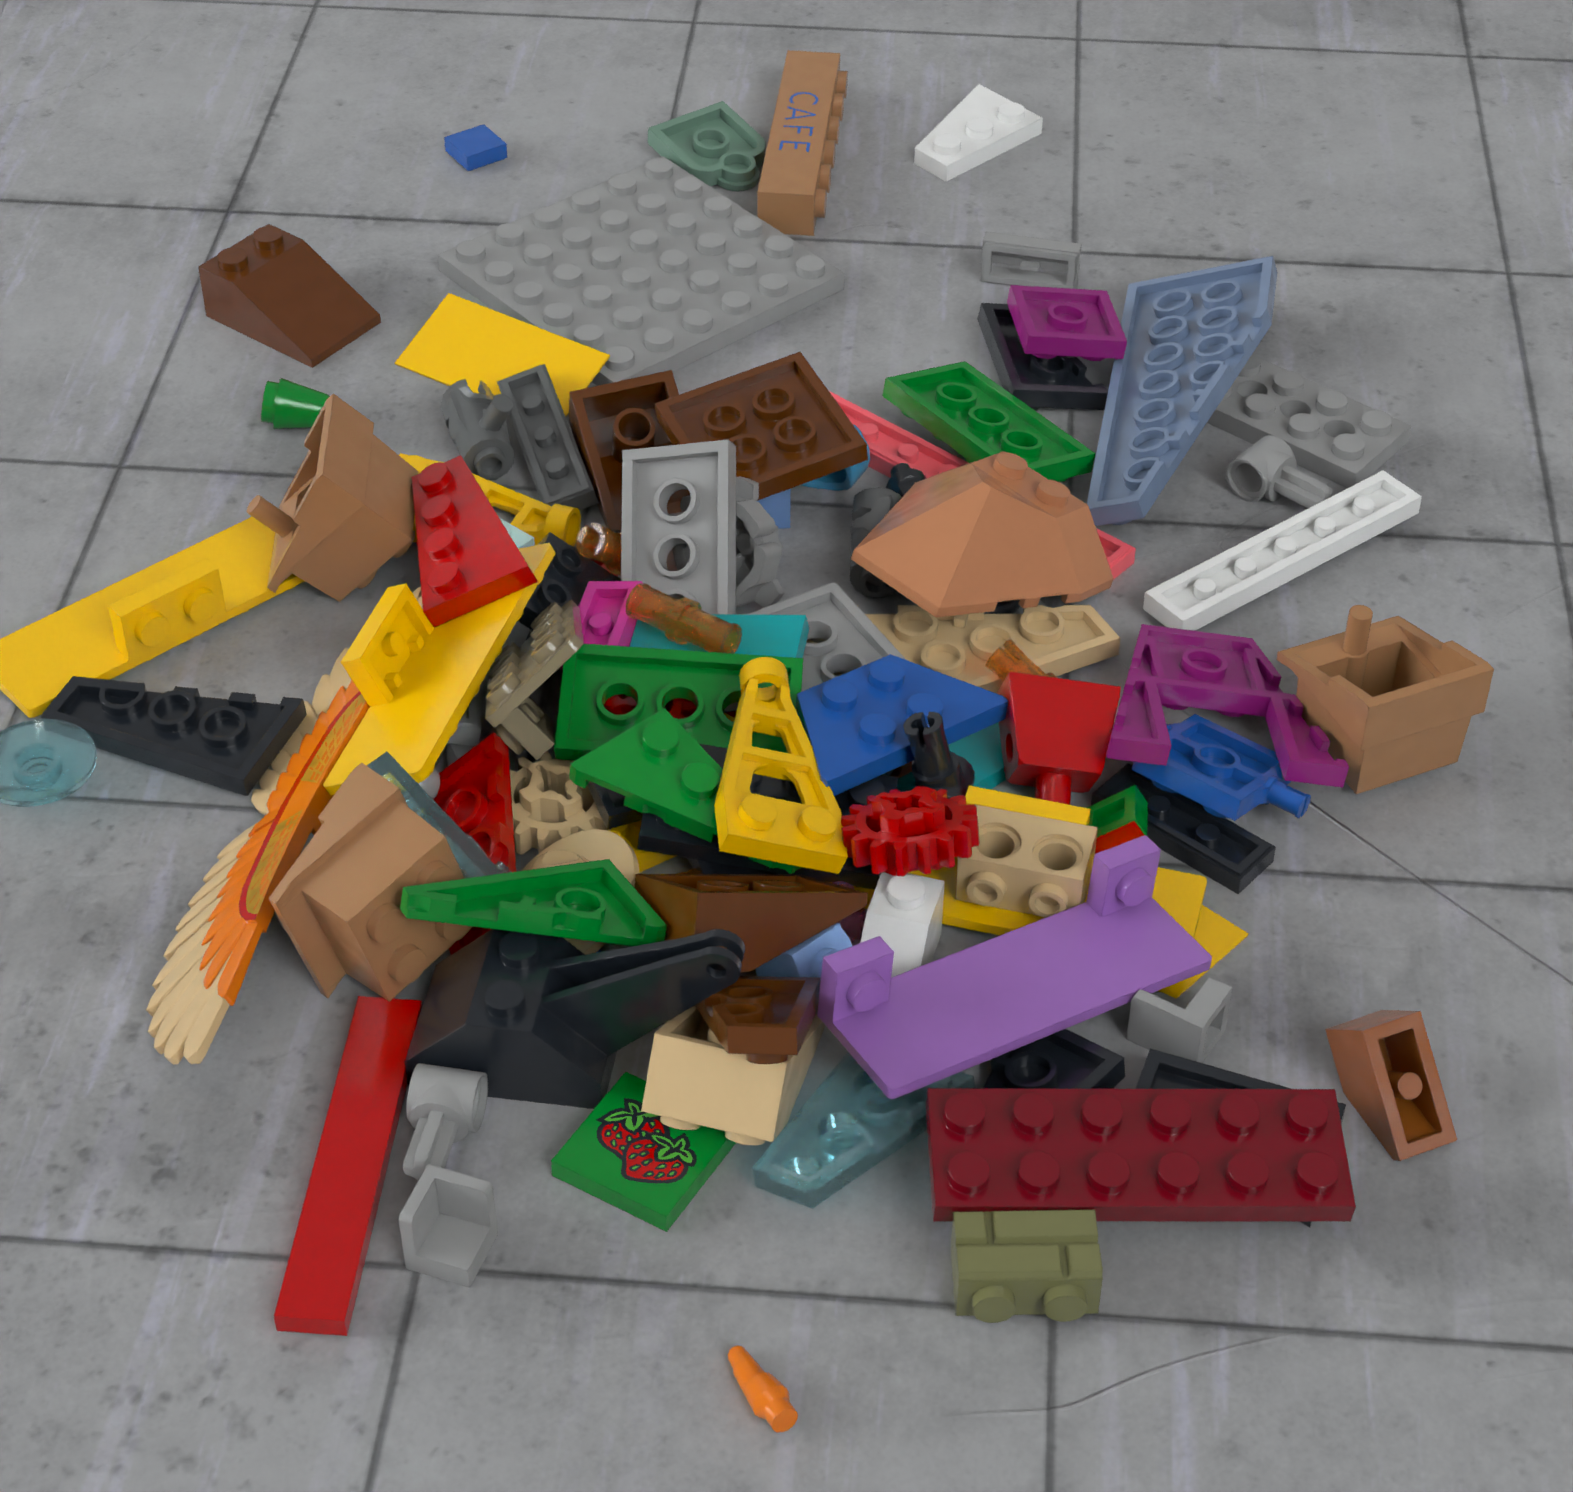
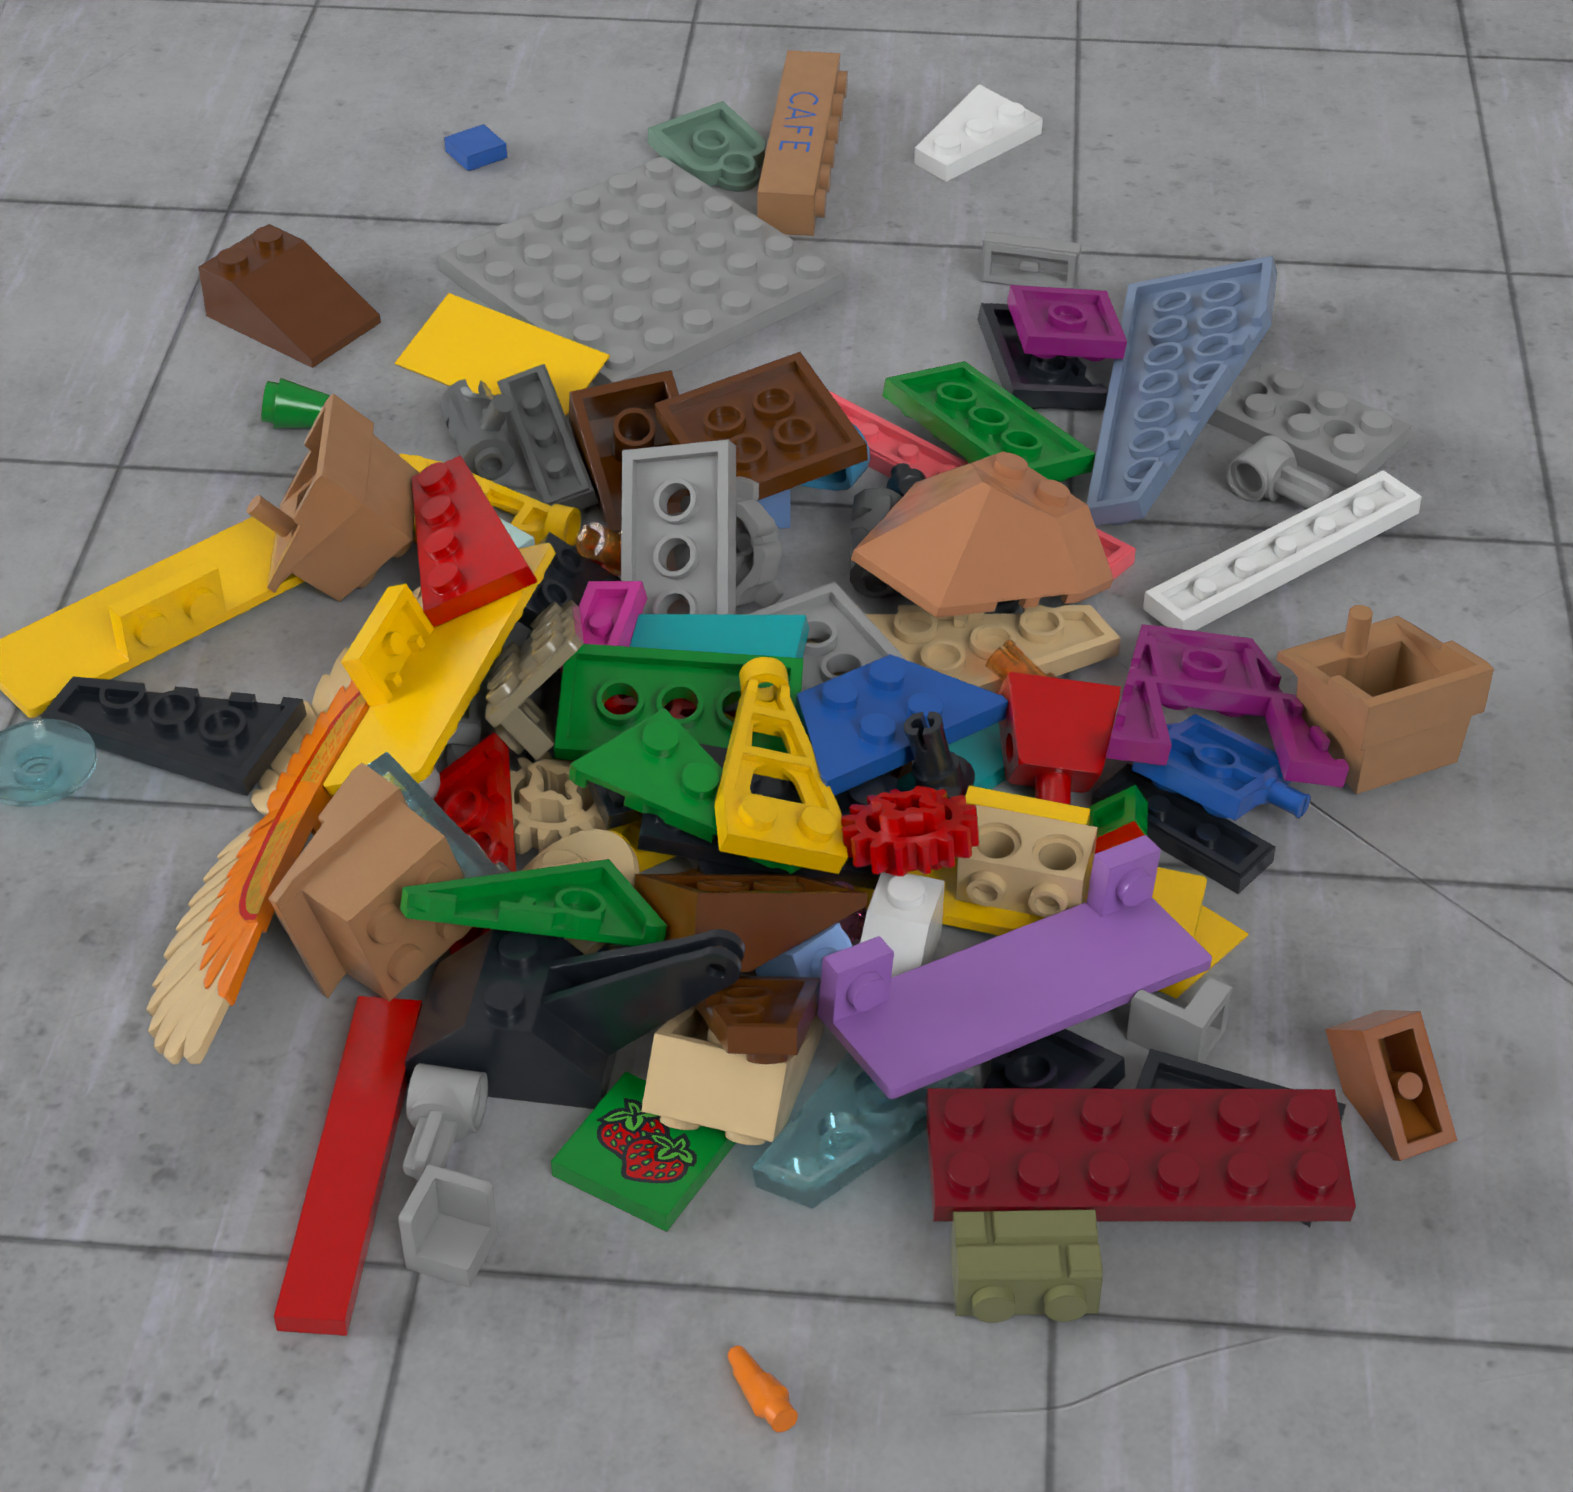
(682, 620): clear orange pin -> none

